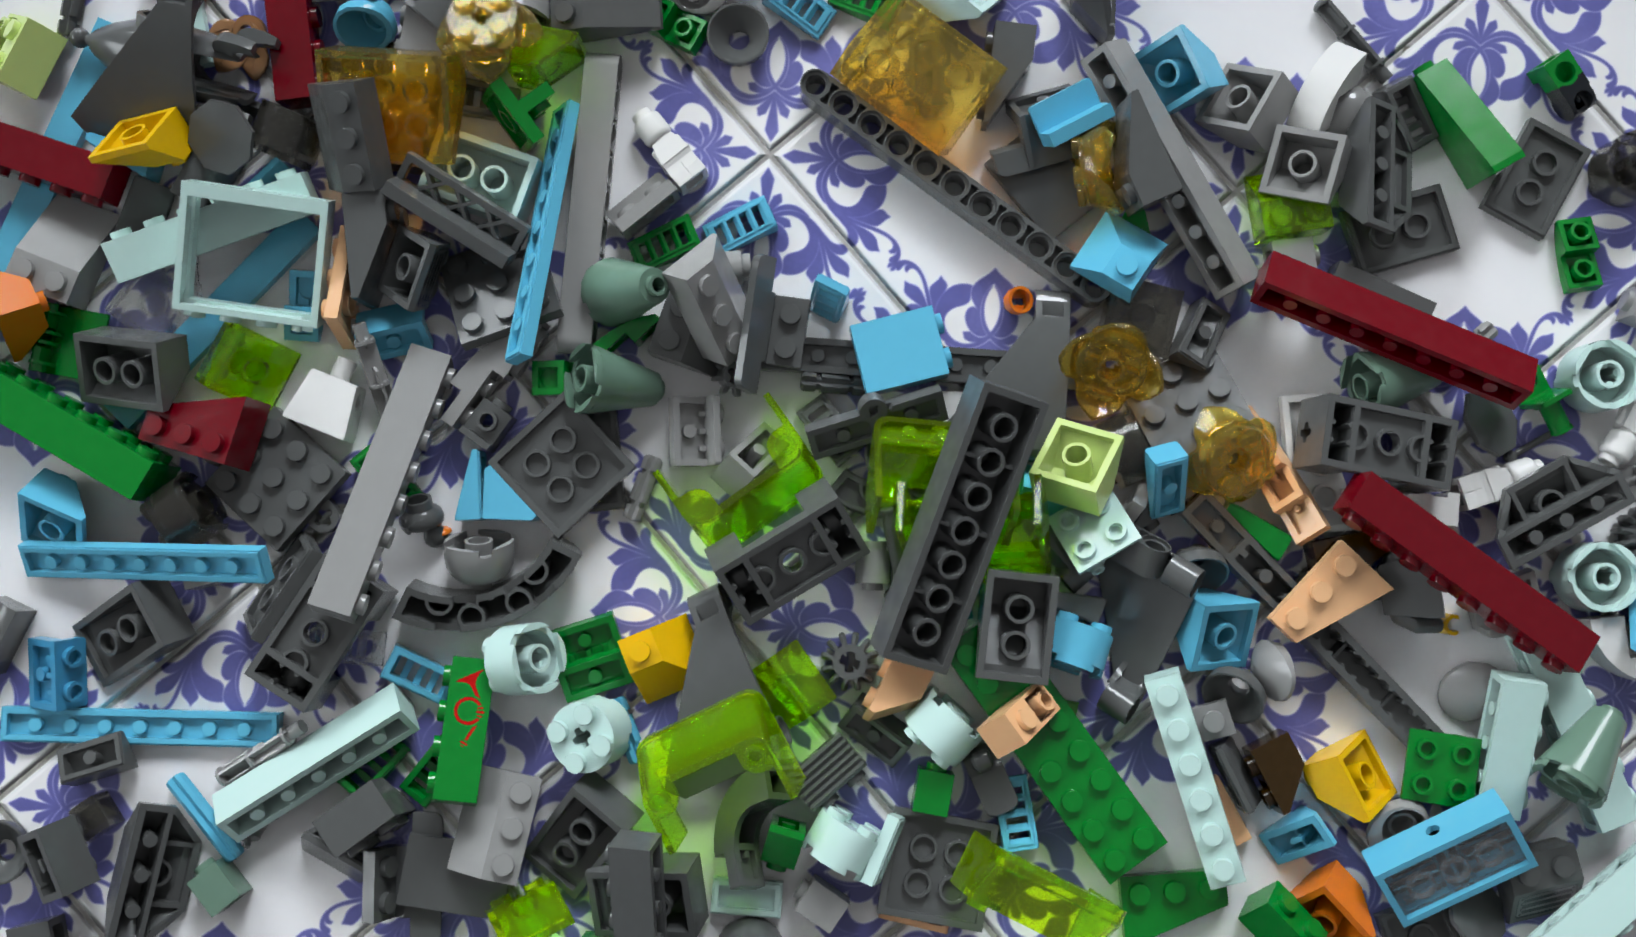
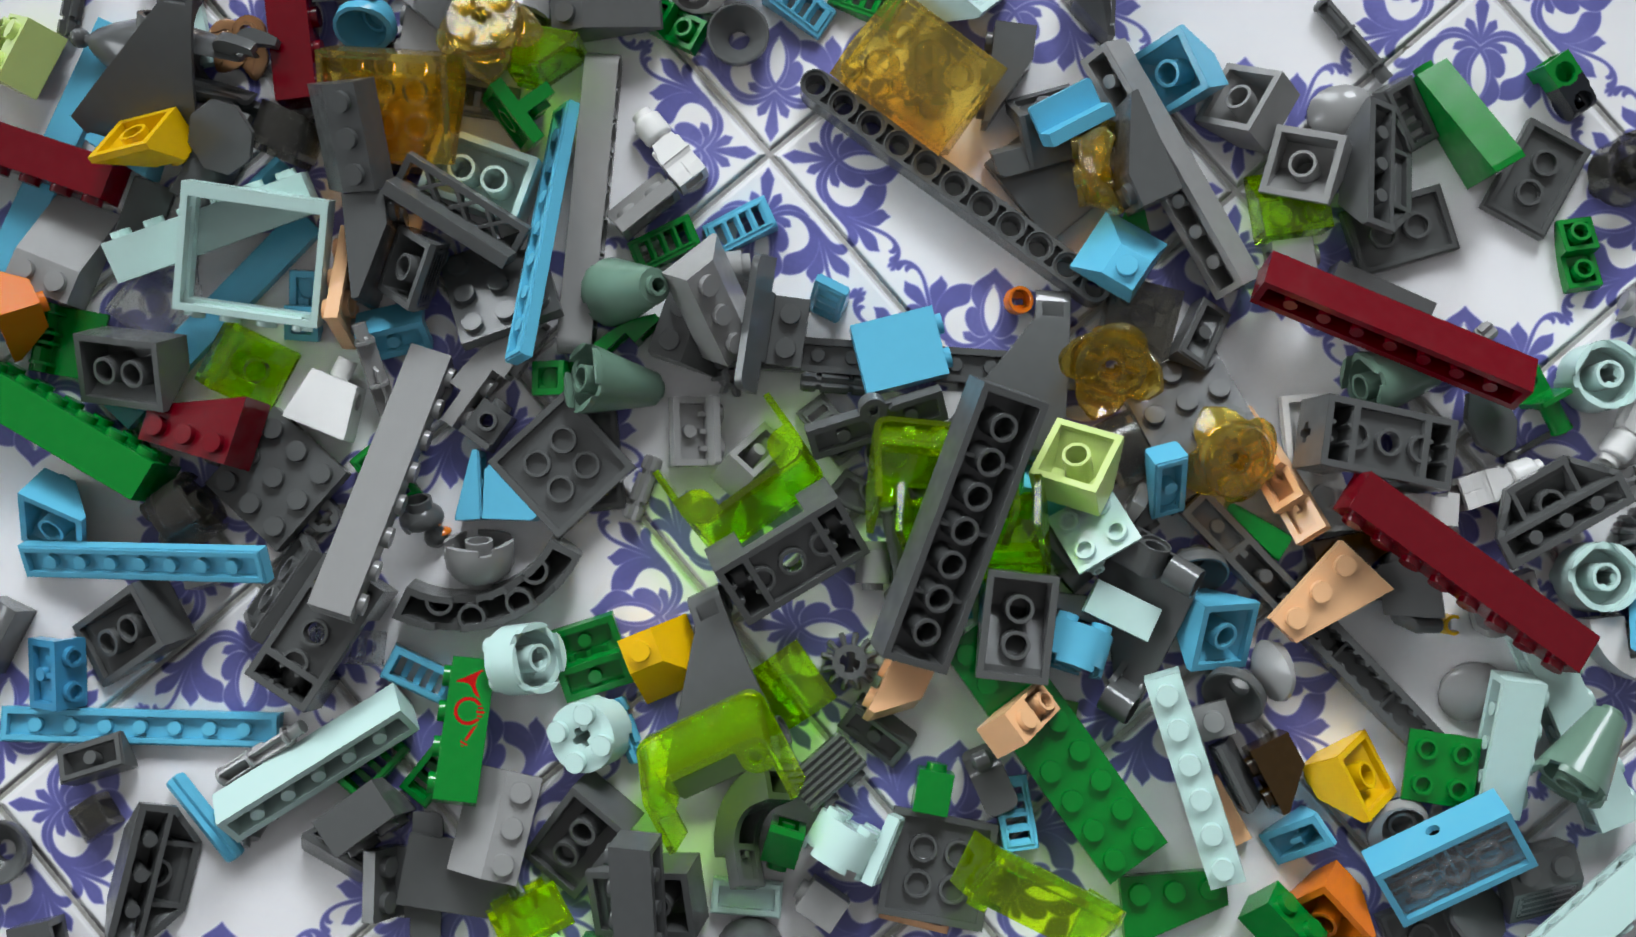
(58, 859): dark grey slope -> none
(218, 885): sand green brick -> none
(942, 728): light aqua brick -> none
(1121, 610): none -> light aqua tile
(1330, 78): white brick -> none

